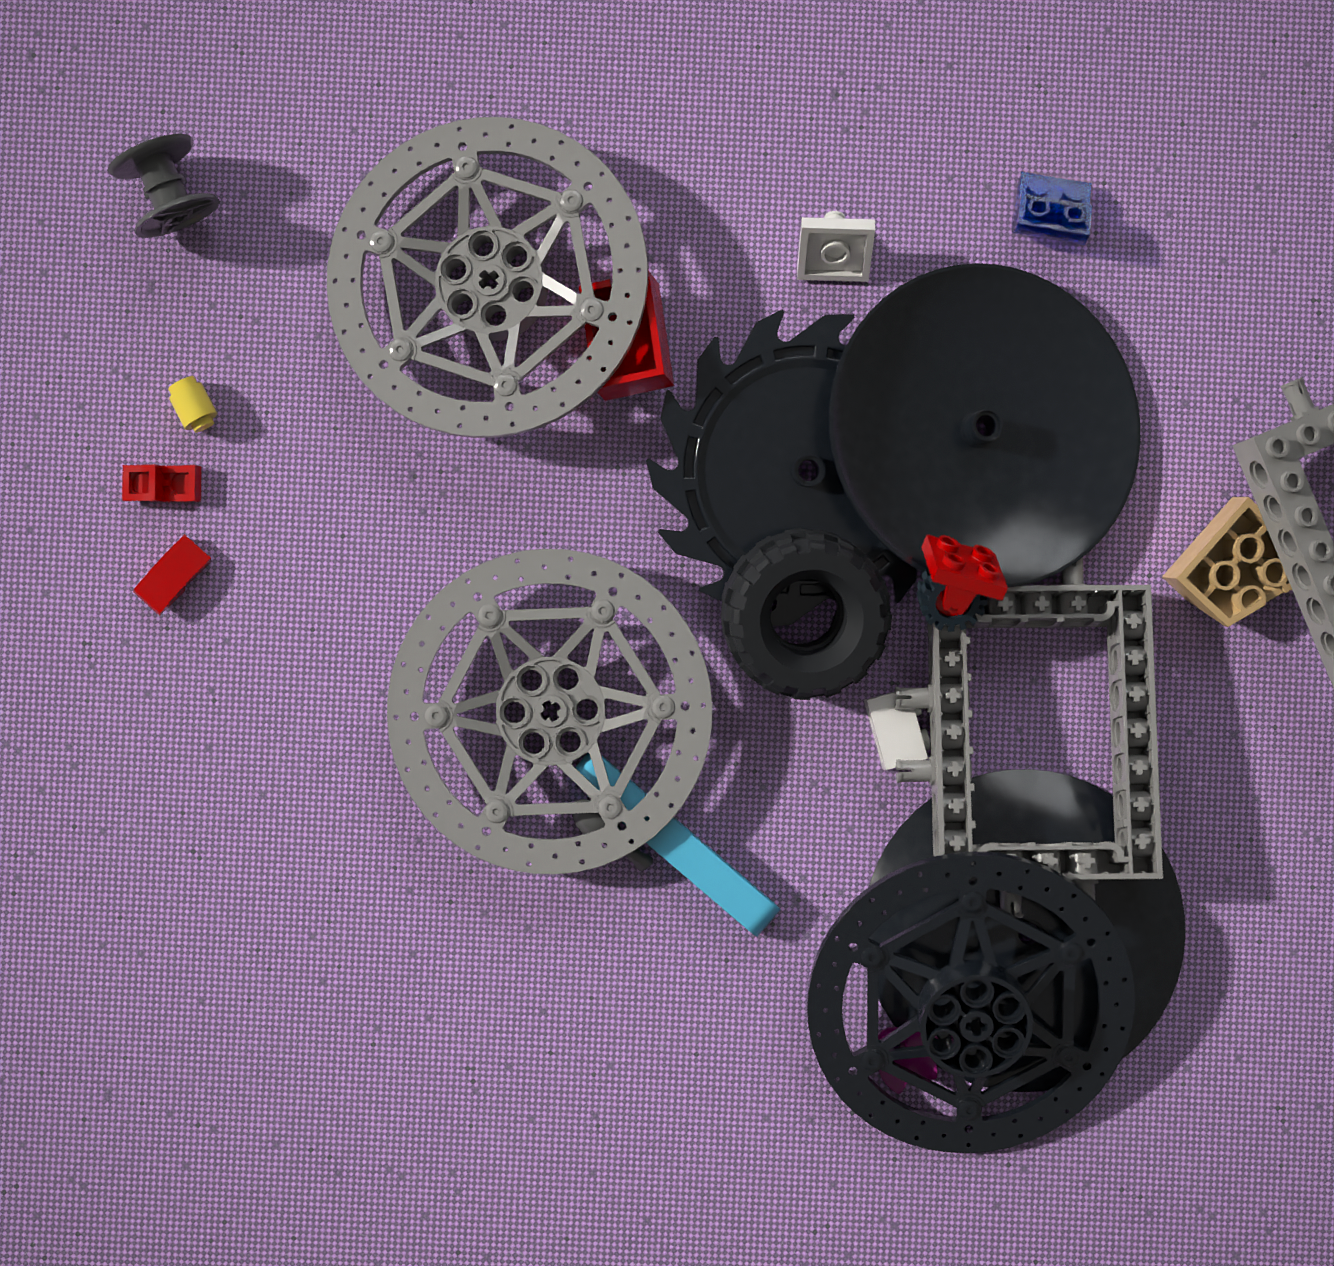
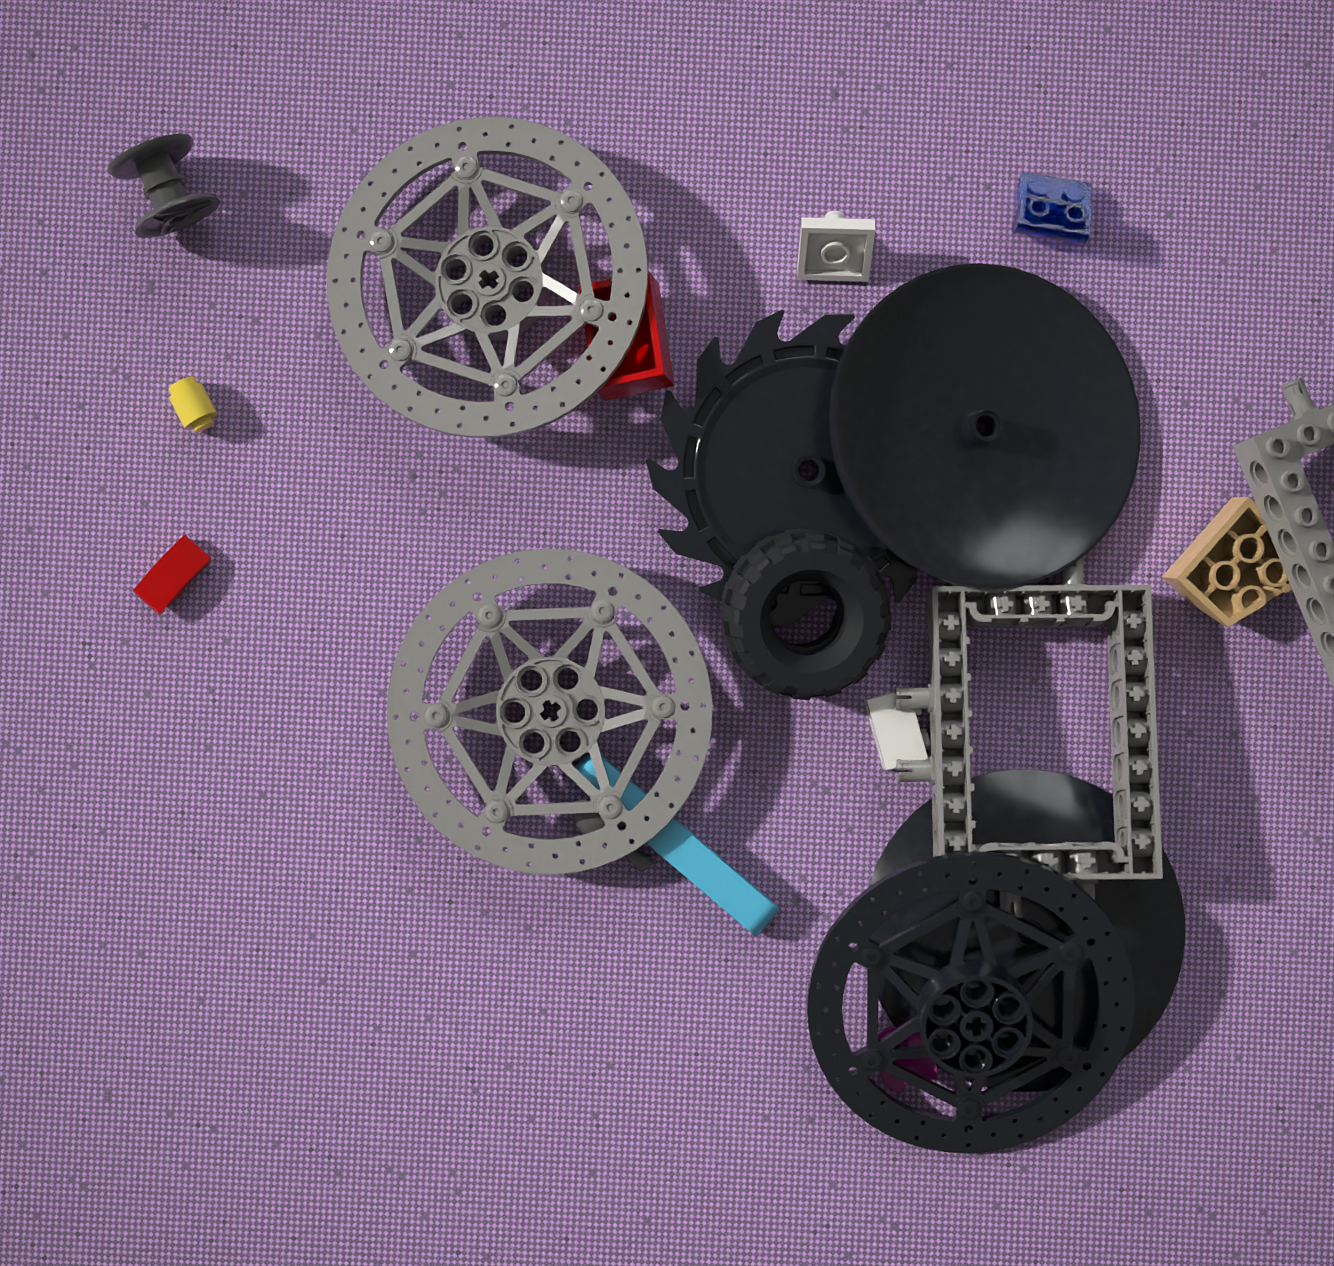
(161, 483): red slope -> none
(957, 582): red plate -> none

